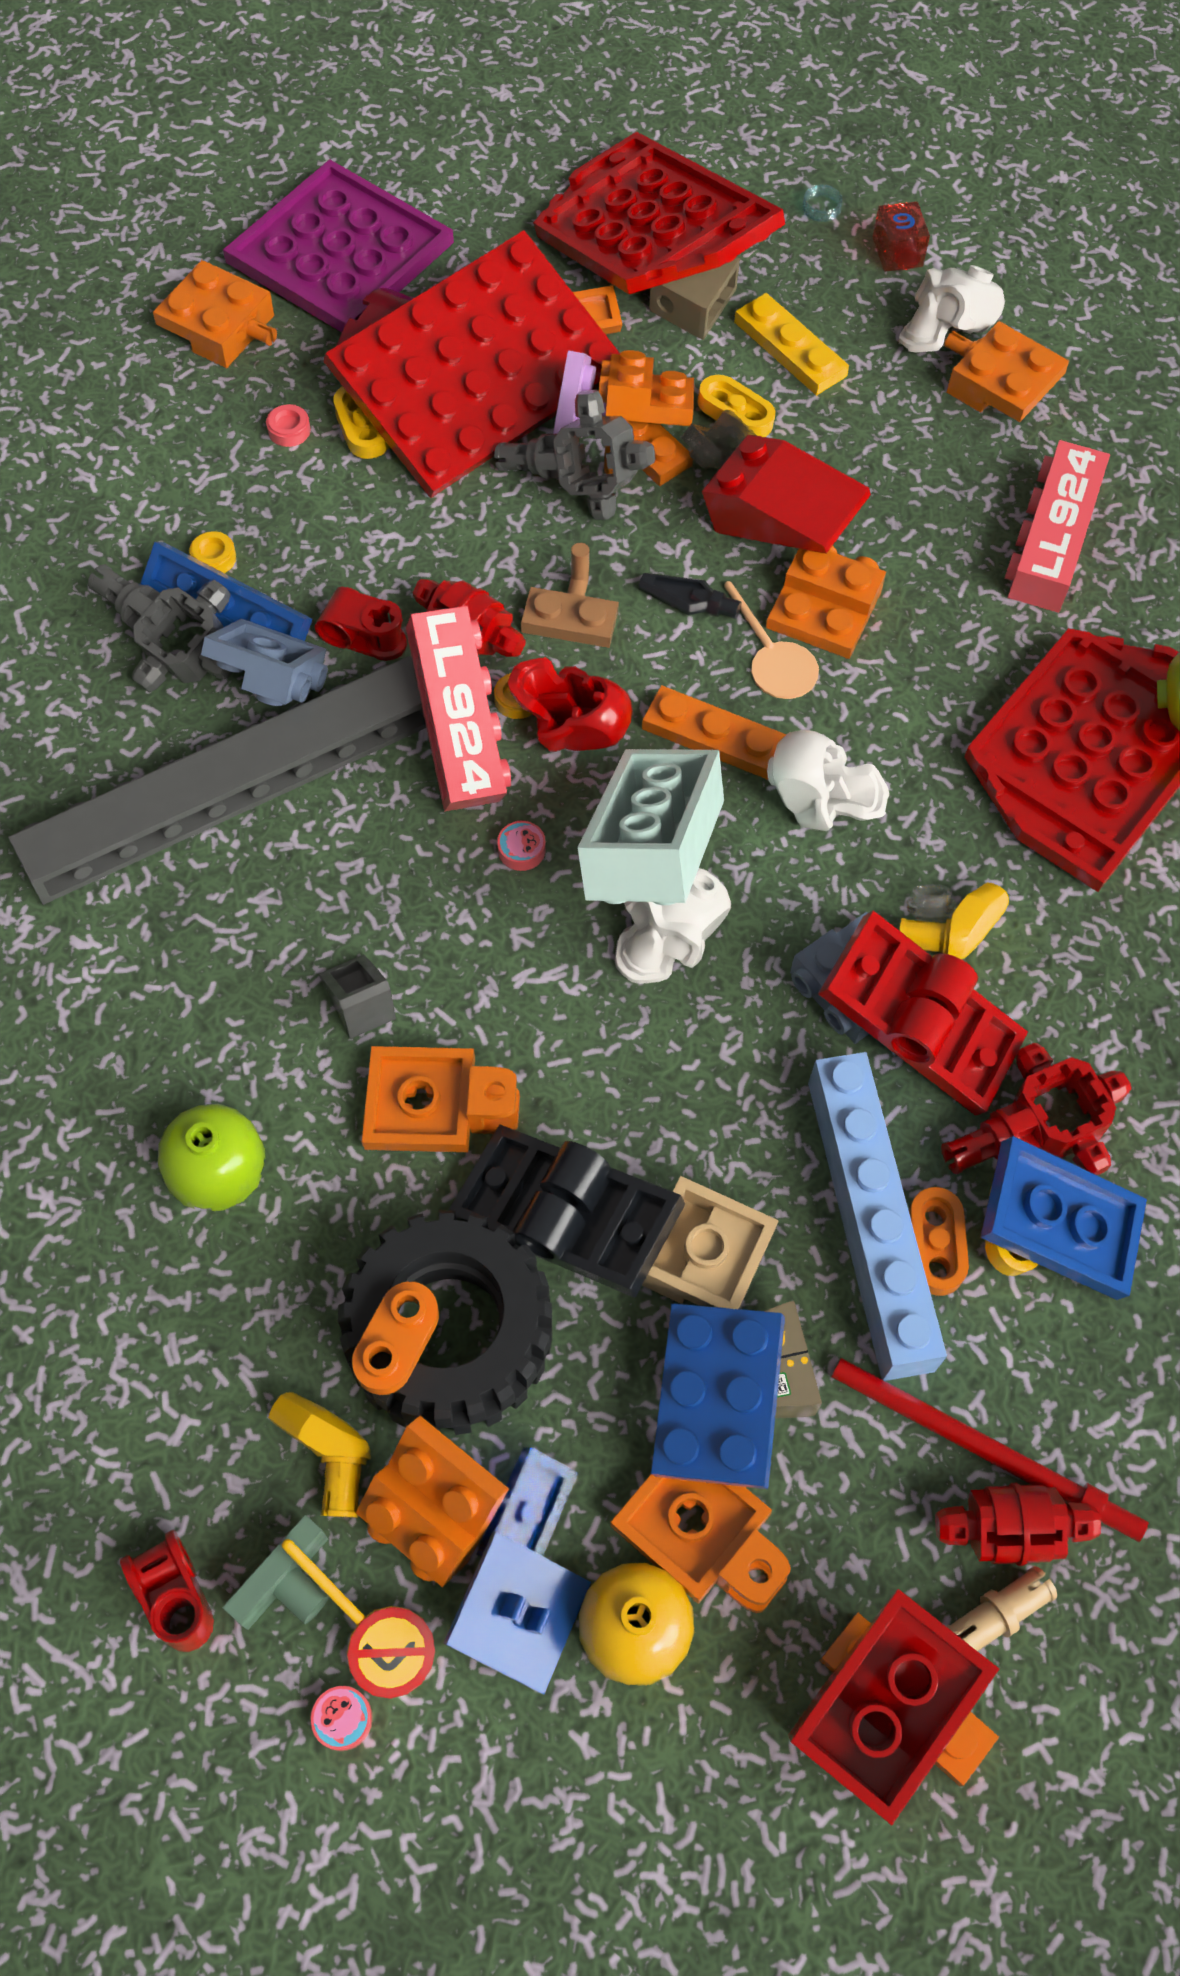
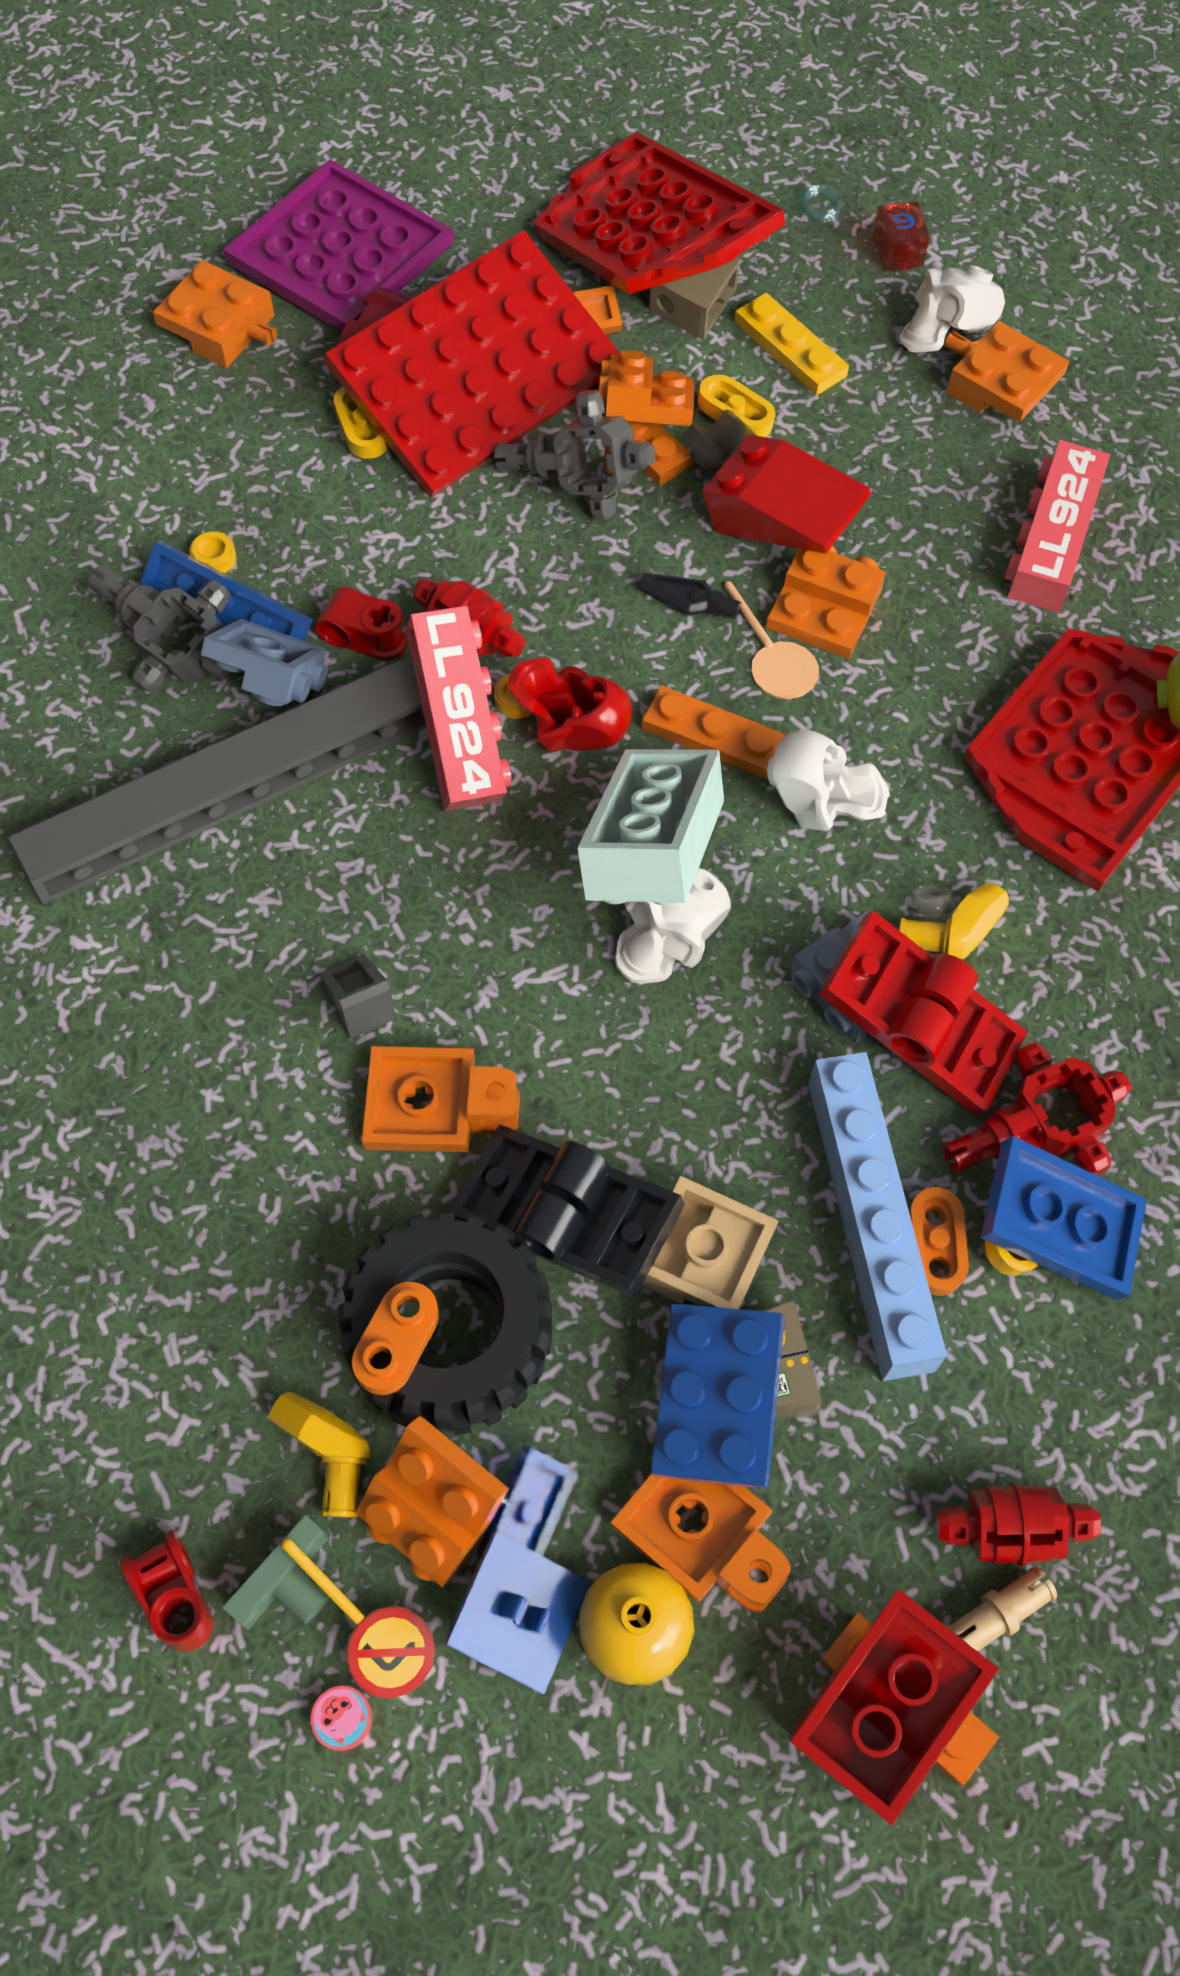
(211, 1157): lime cylinder -> none
(288, 425): coral tile -> none
(521, 845): tile -> none
(571, 614): medium nougat plate -> none
(577, 378): lavender plate -> none
(988, 1448): red bar -> none

